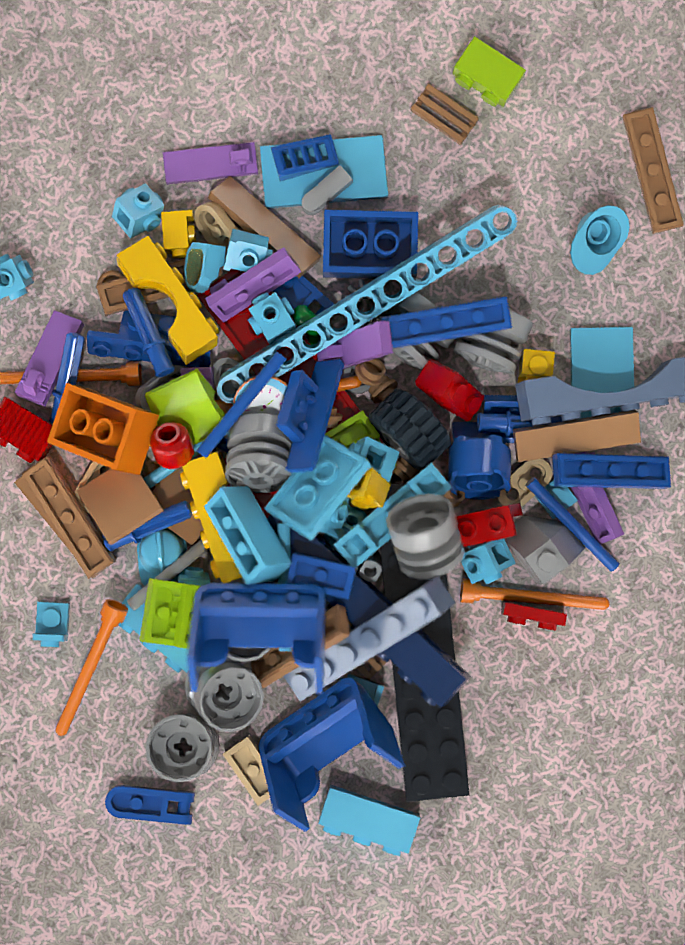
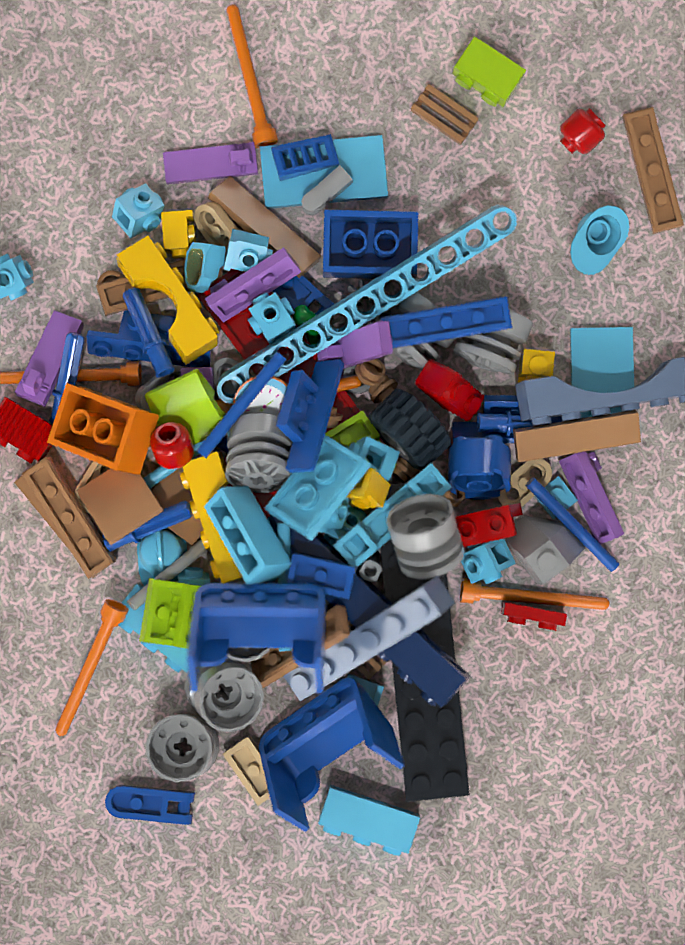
(51, 623): medium azure bracket -> none
(263, 132): none -> orange piece
(582, 131): none -> red head
(611, 471): blue tile -> none

